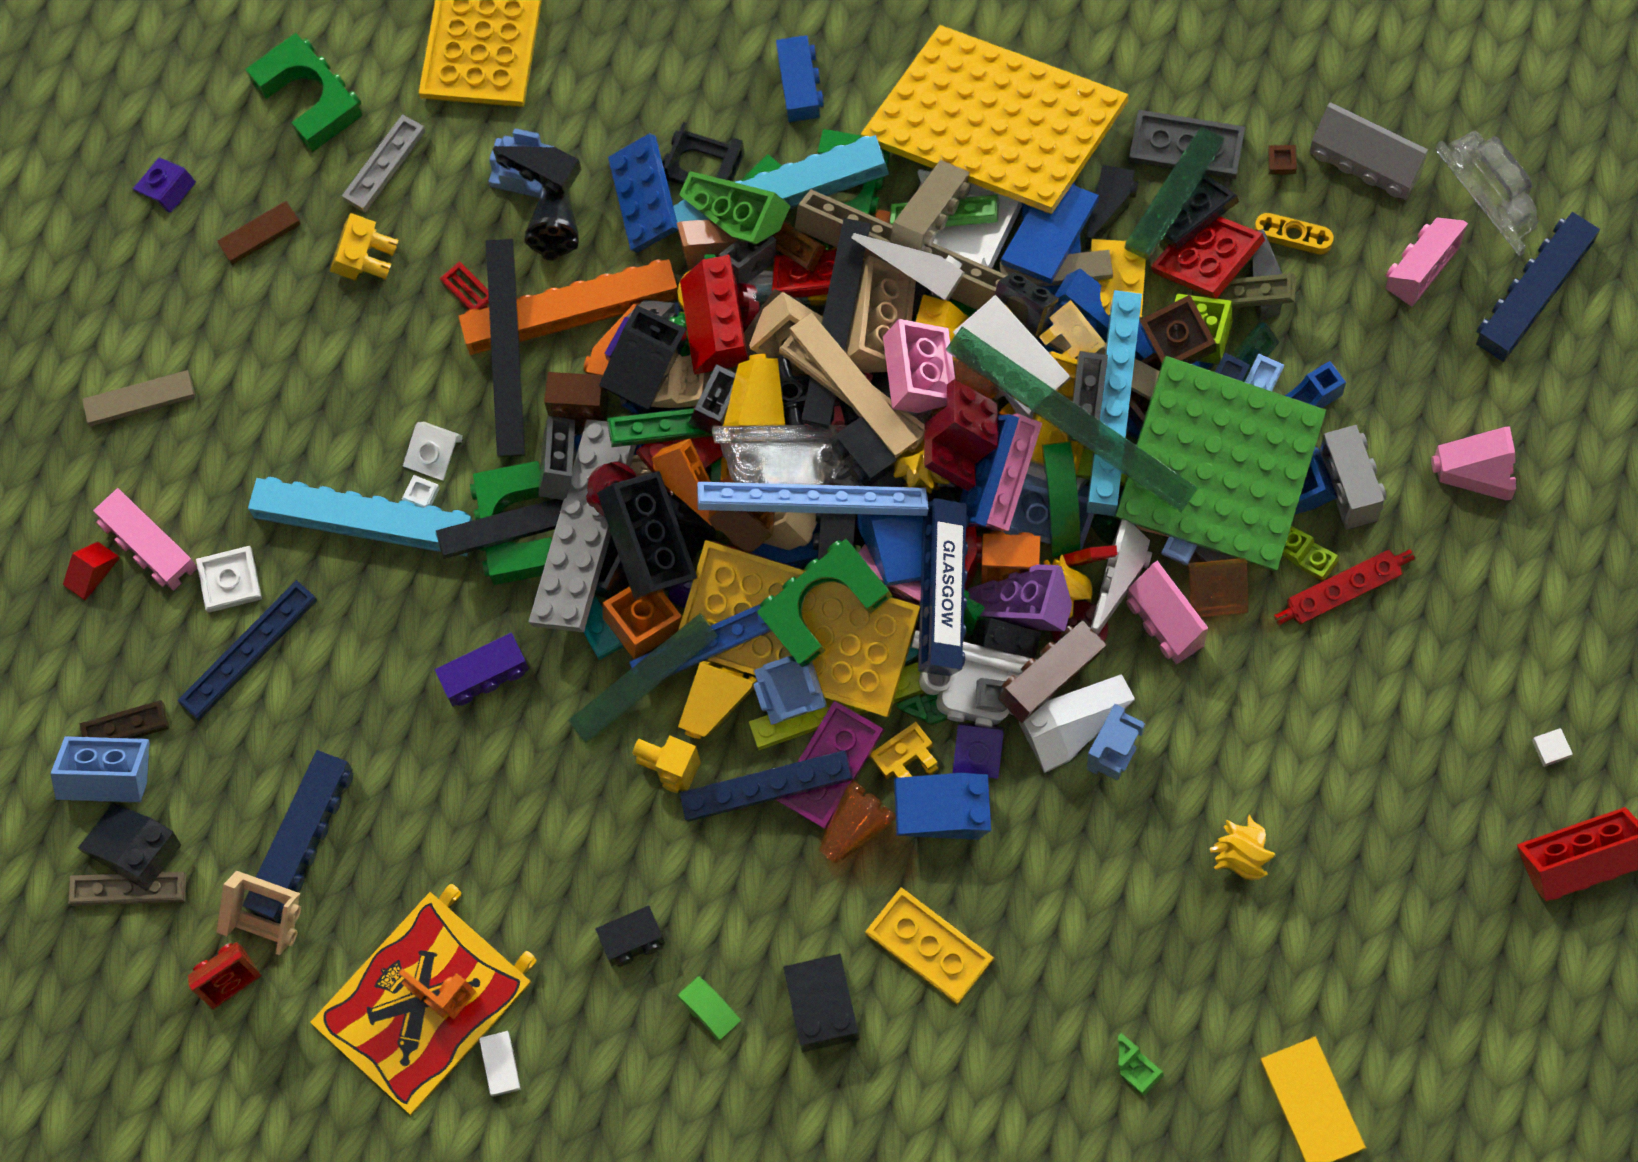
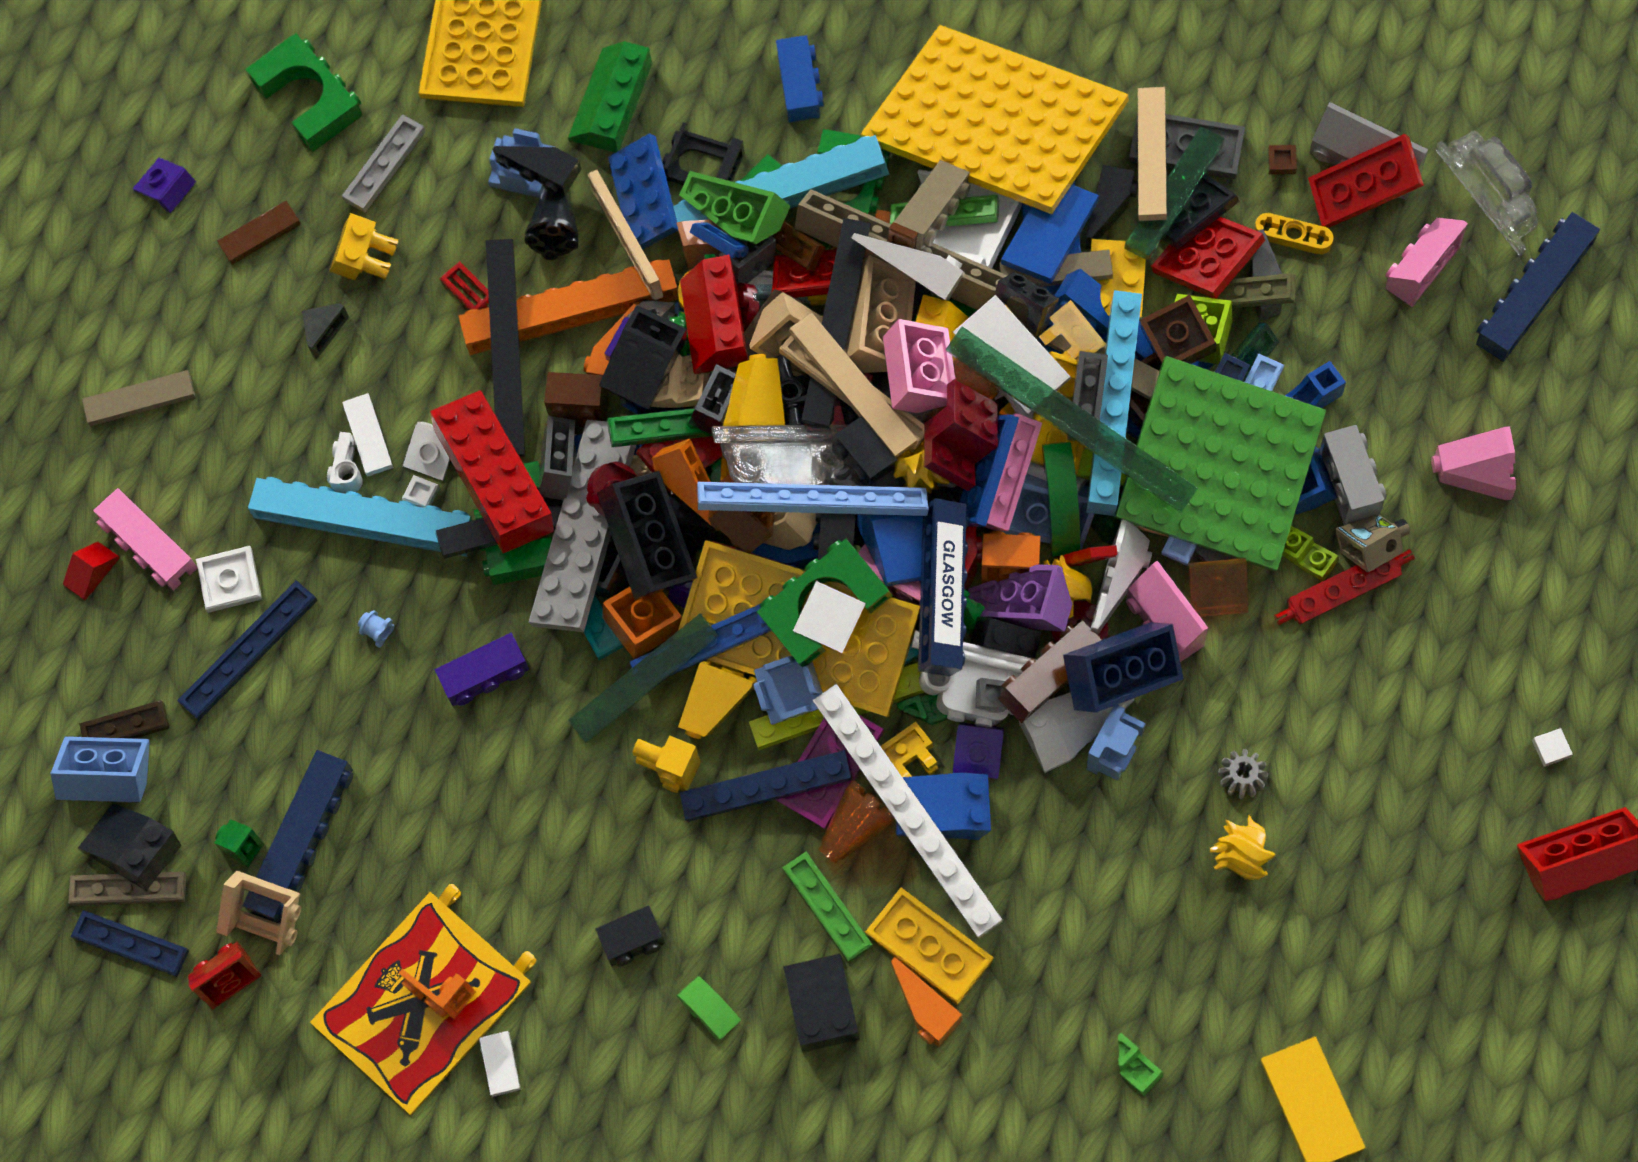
(130, 943): none -> dark blue tile
(238, 842): none -> green slope
(322, 325): none -> pearl dark grey slope
(343, 452): none -> white plate
(367, 434): none -> white tile
(375, 627): none -> light blue brick
(492, 471): none -> red brick
(611, 96): none -> green slope
(625, 235): none -> tan tile
(719, 239): none -> blue tile
(827, 907): none -> bright green tile
(829, 617): none -> white sticker
(902, 236): none -> reddish brown tile
(908, 811): none -> white plate
(930, 1011): none -> orange slope
(1123, 667): none -> dark blue brick
(1152, 154): none -> tan tile
(1240, 784): none -> light grey gear
(1365, 181): none -> red plate
(1372, 541): none -> dark tan torso

